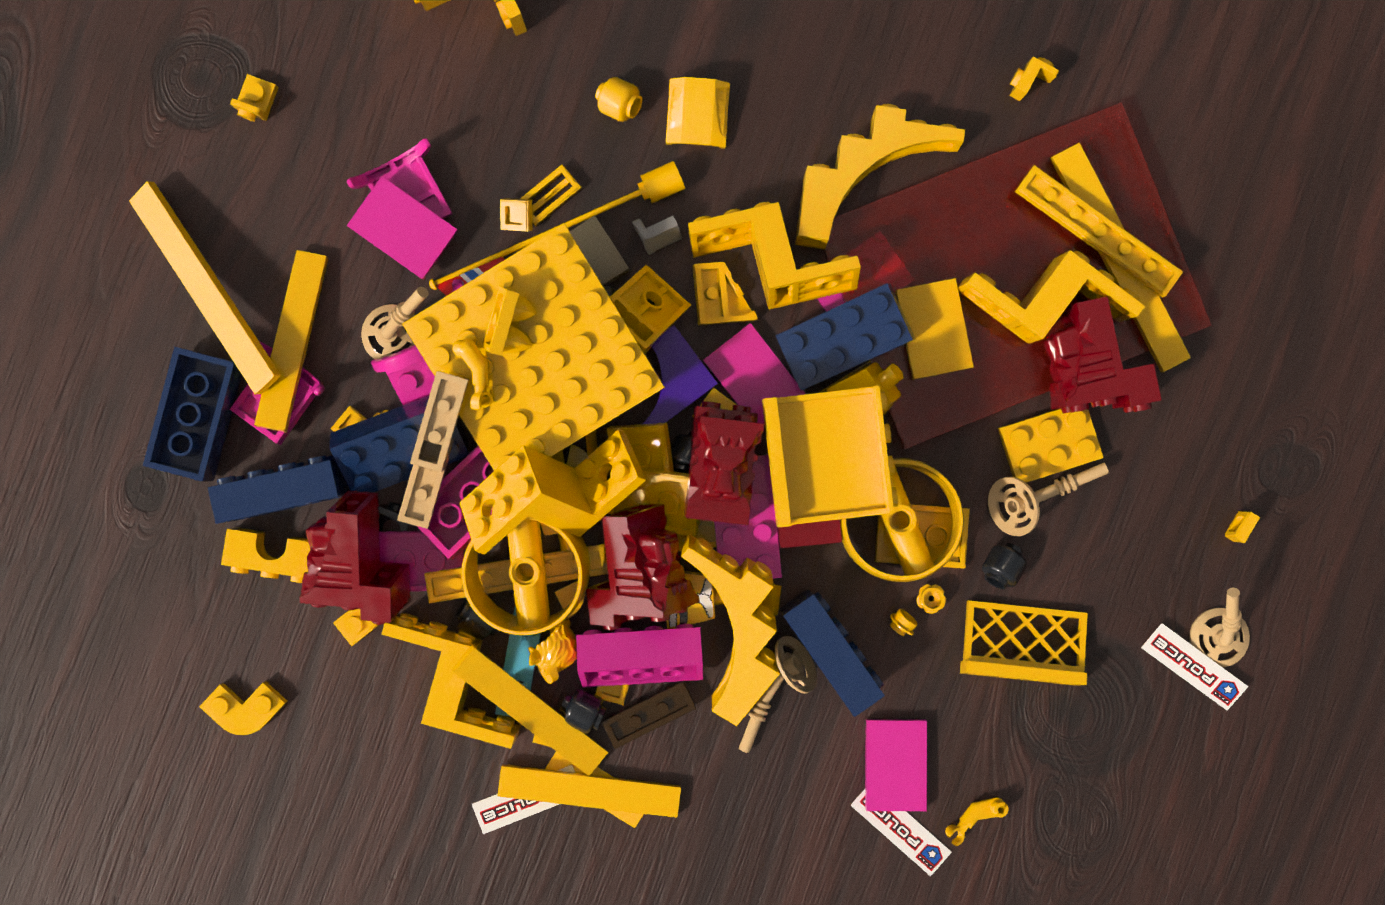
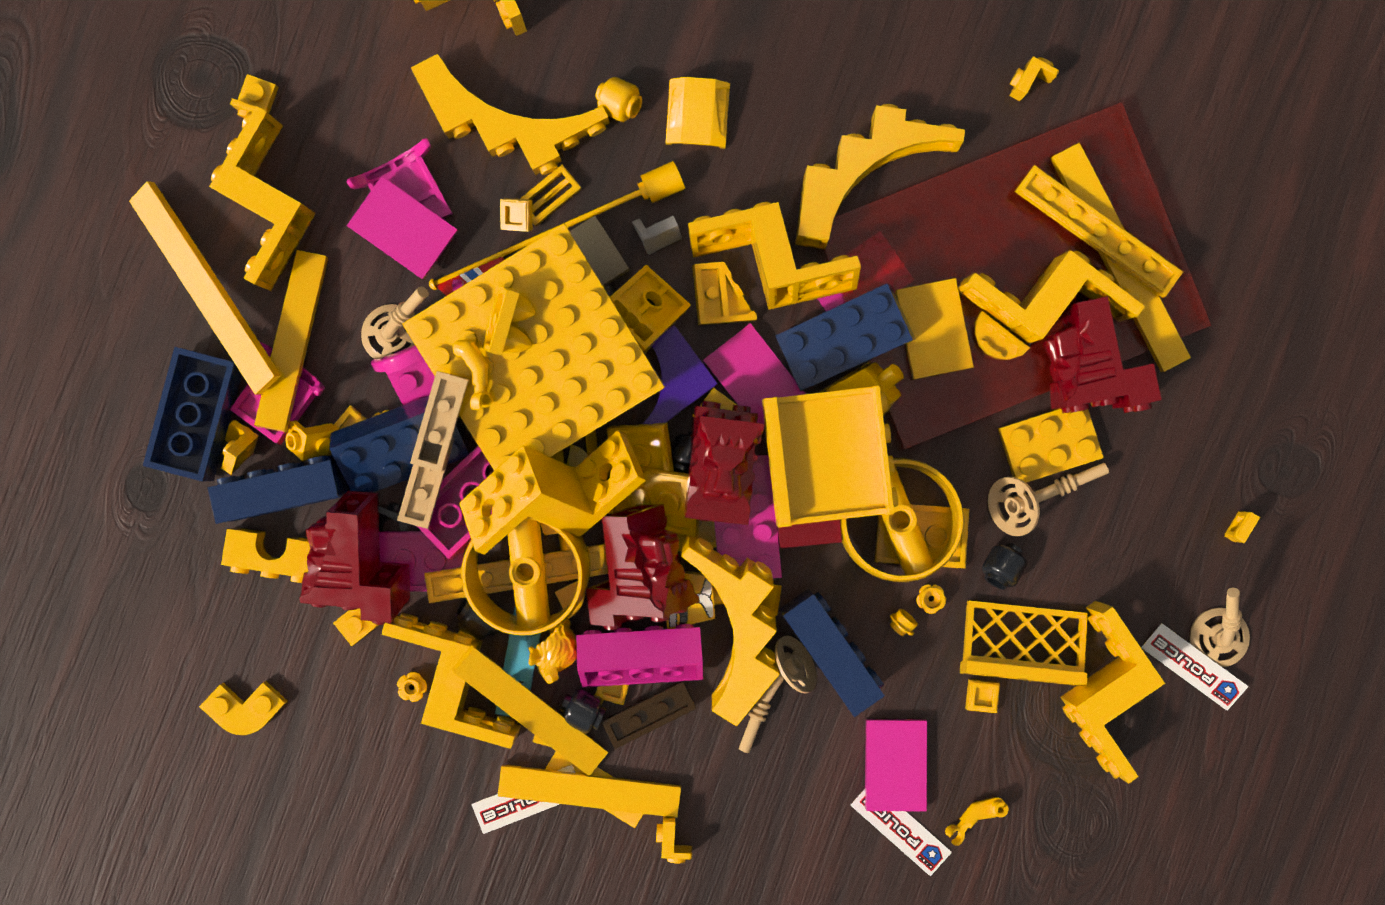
(237, 181): none -> yellow bracket
(240, 446): none -> yellow bracket
(309, 441): none -> yellow bracket
(415, 679): none -> yellow plate
(538, 138): none -> yellow arch
(666, 835): none -> yellow bracket
(982, 696): none -> yellow tile
(996, 339): none -> yellow tile
(1111, 690): none -> yellow bracket

